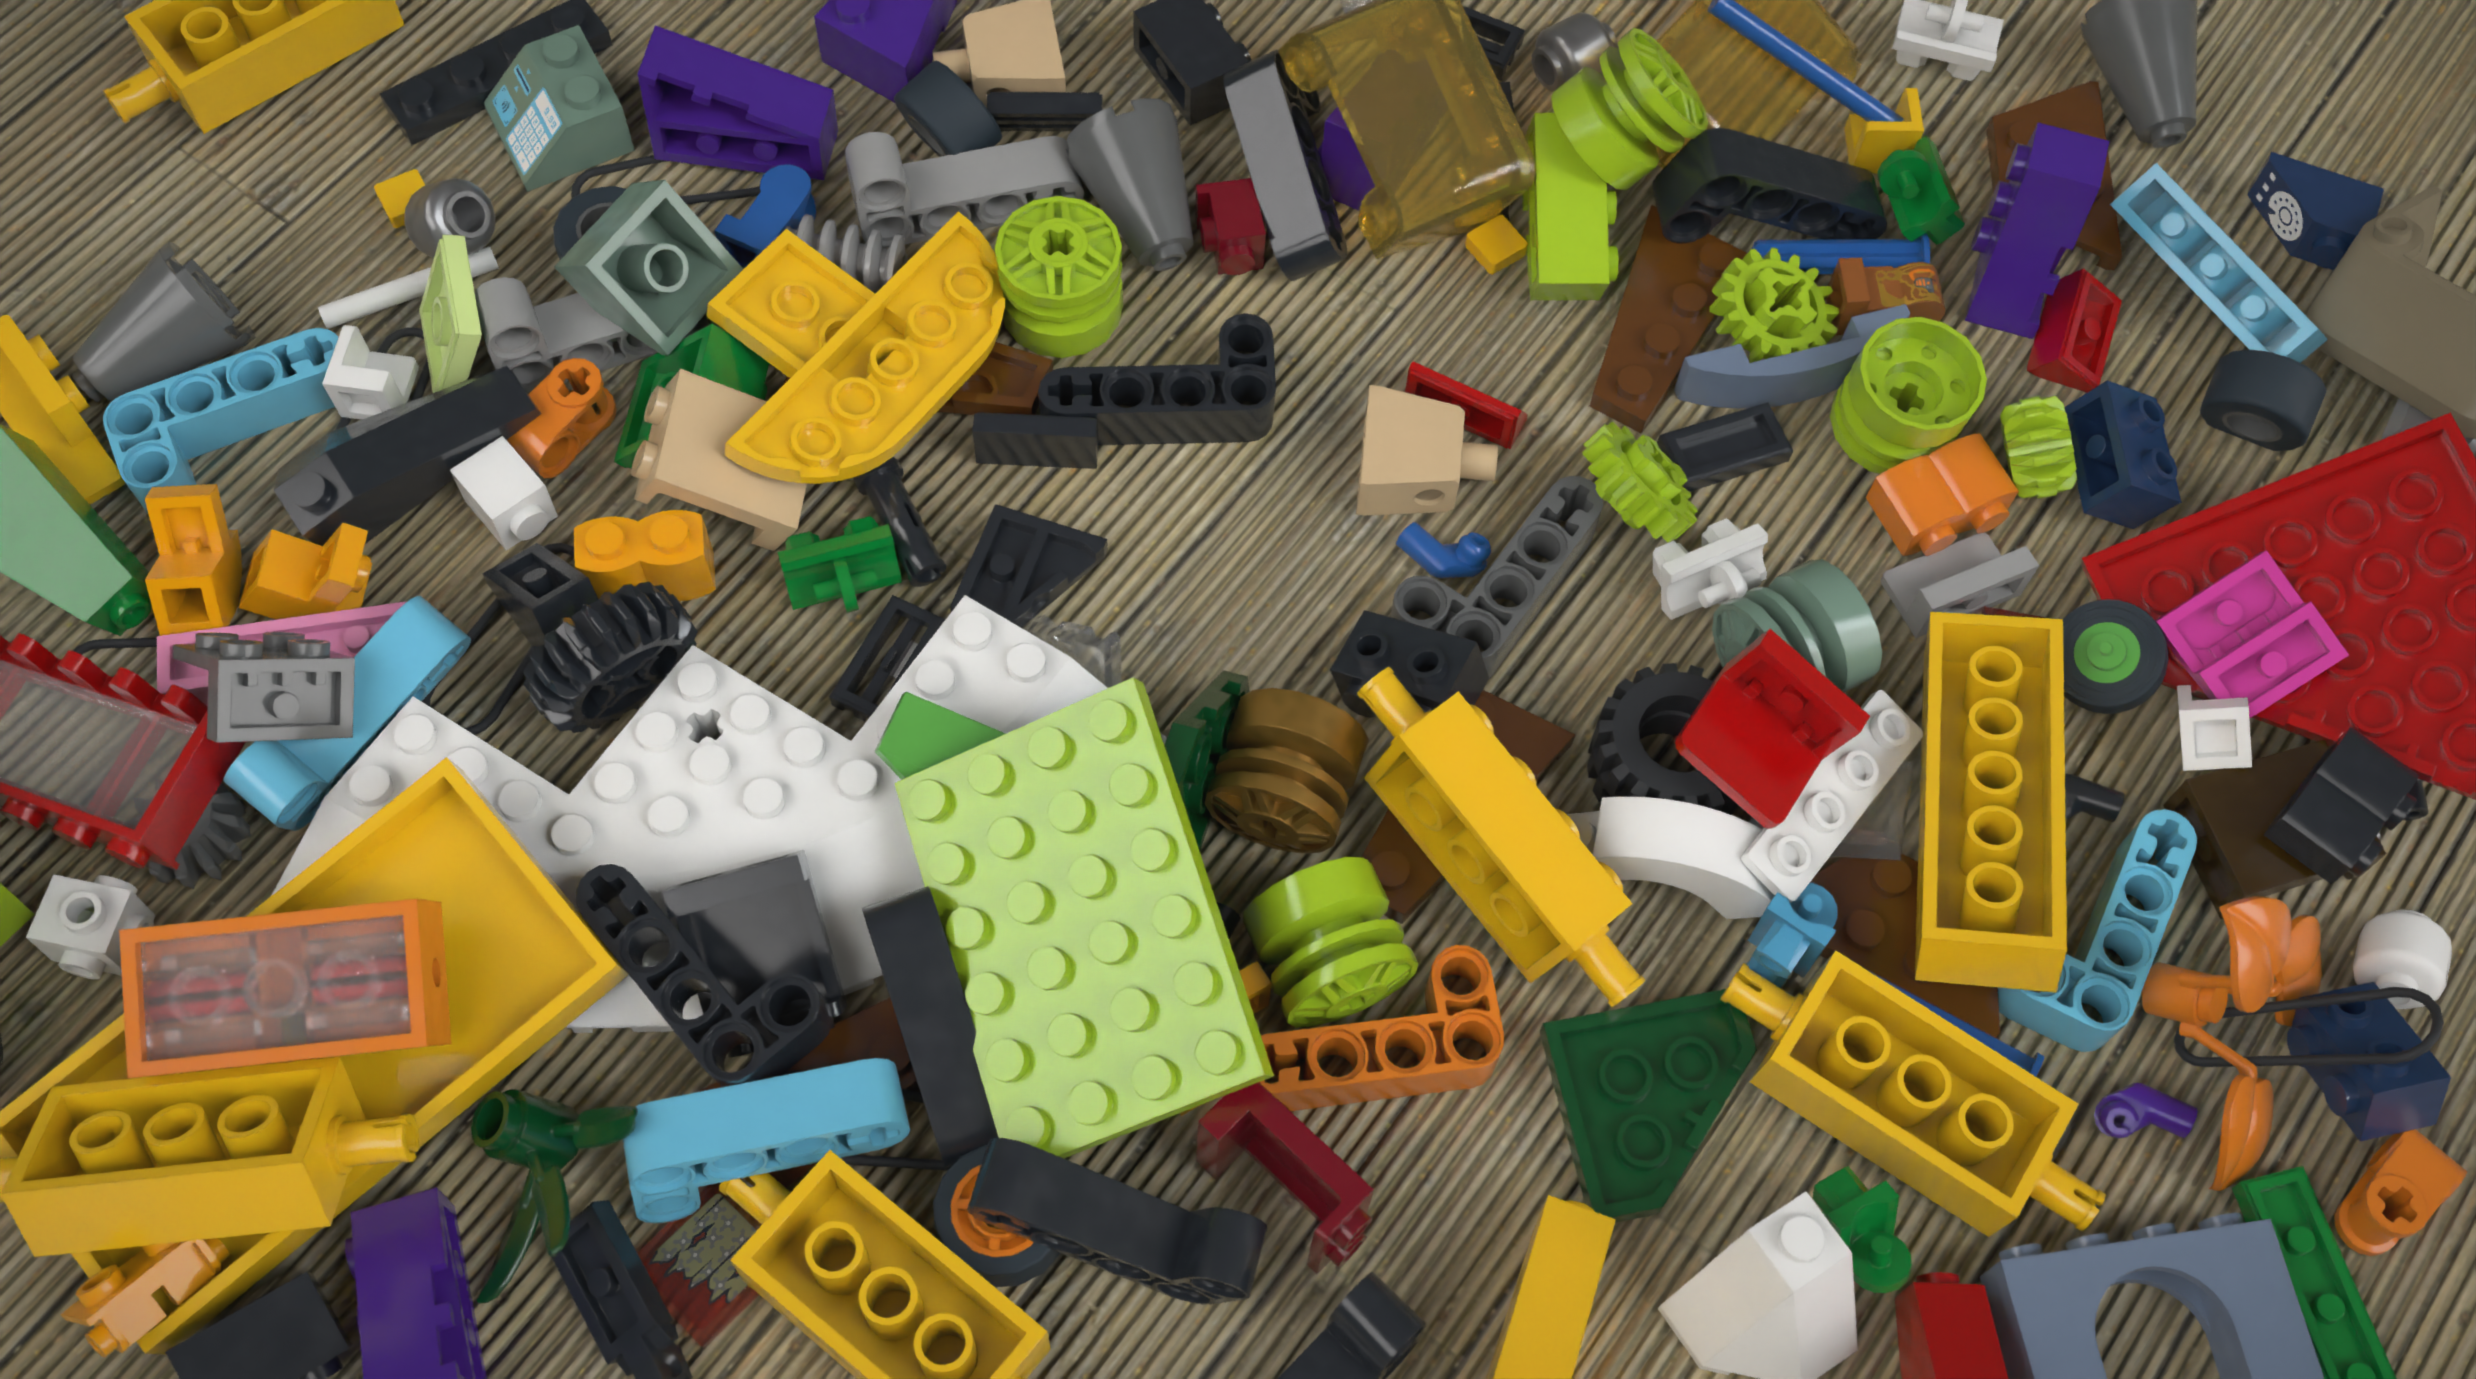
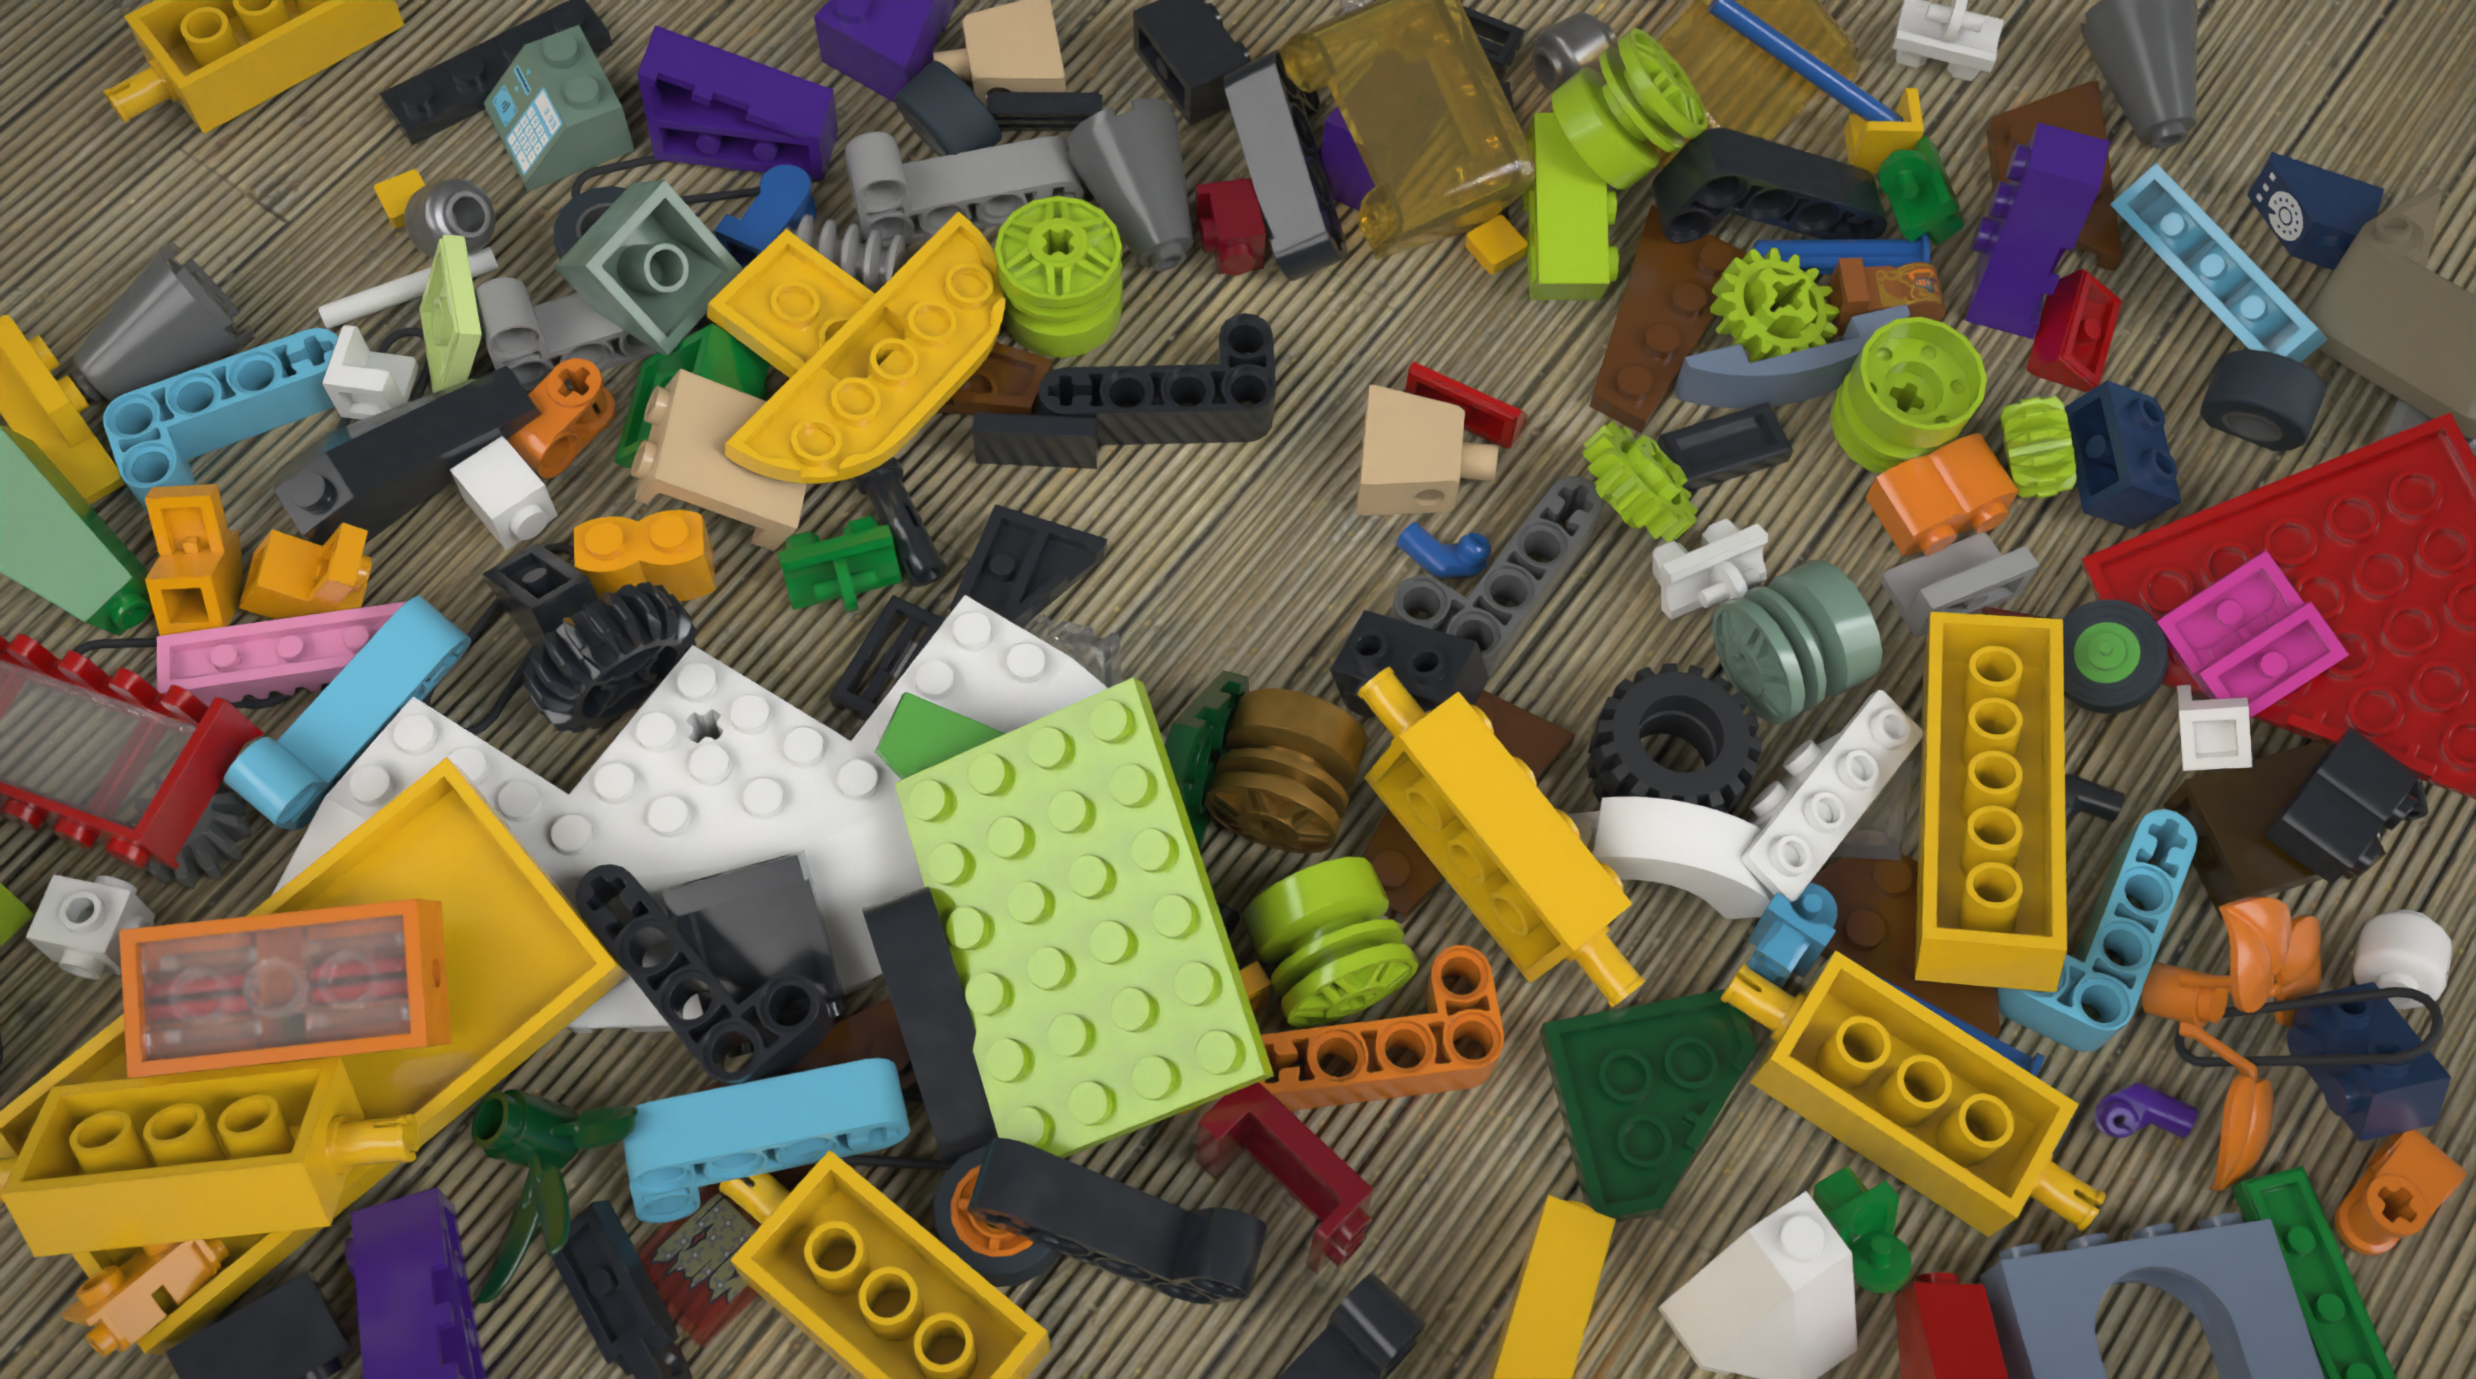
(273, 687): bracket -> none
(1768, 728): red bracket -> none

